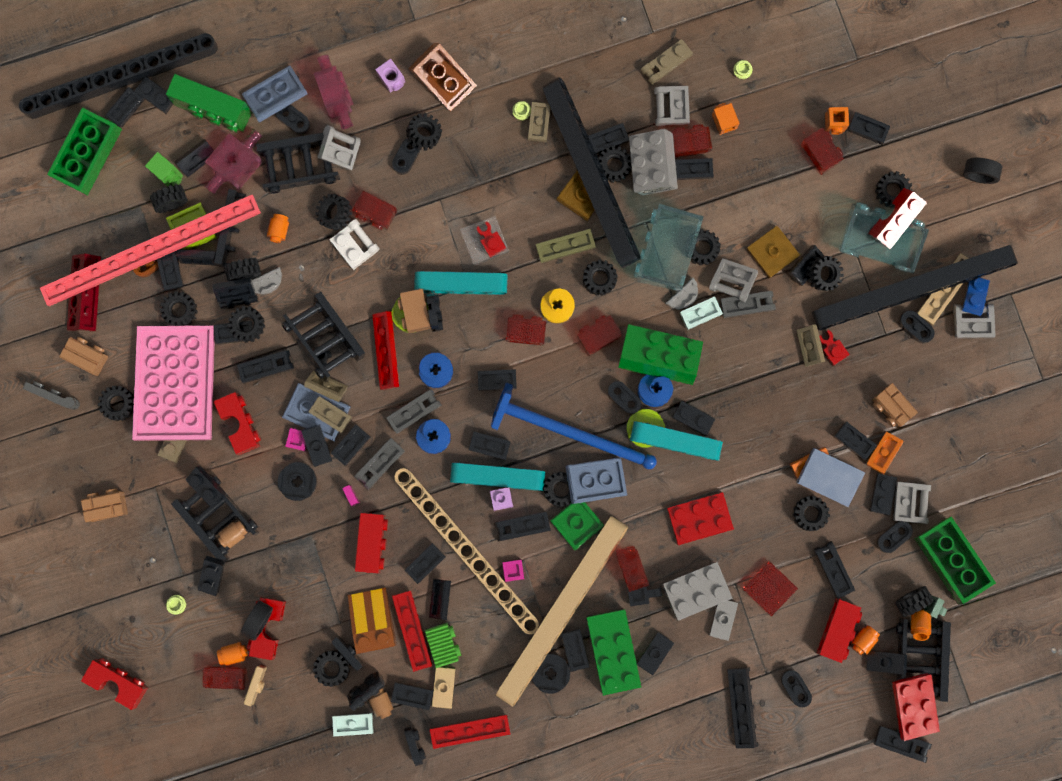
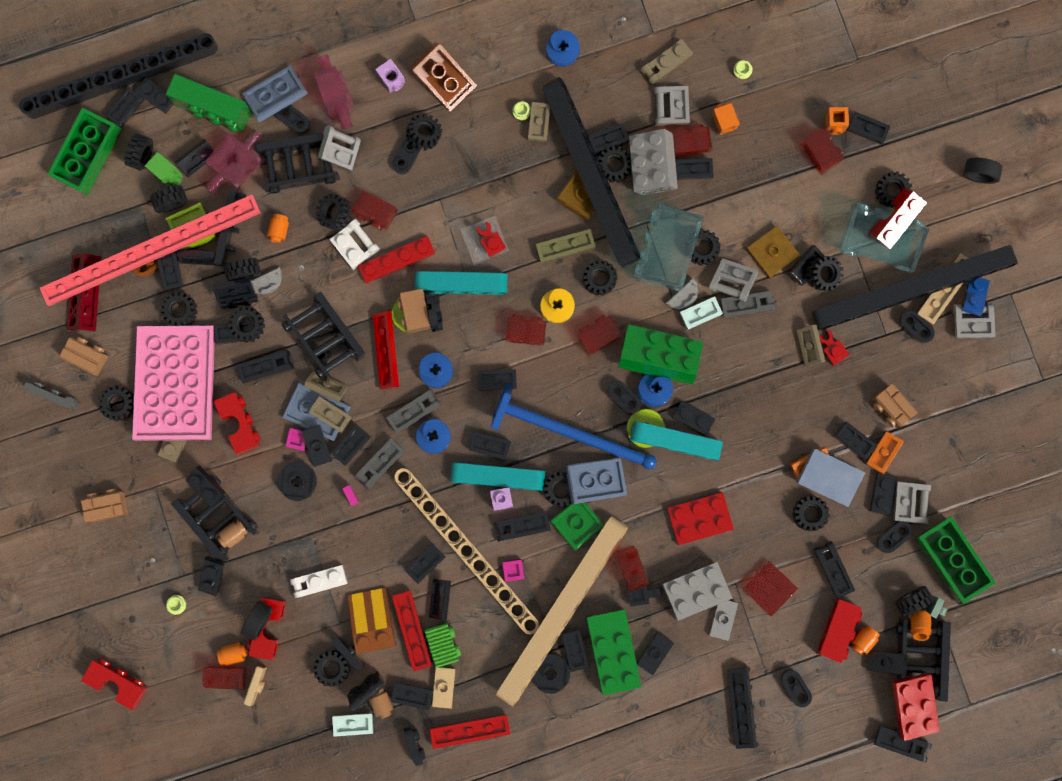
(138, 151): none -> black tyre
(319, 581): none -> white plate
(371, 543): red brick -> none
(396, 259): none -> red plate
(567, 40): none -> blue piece

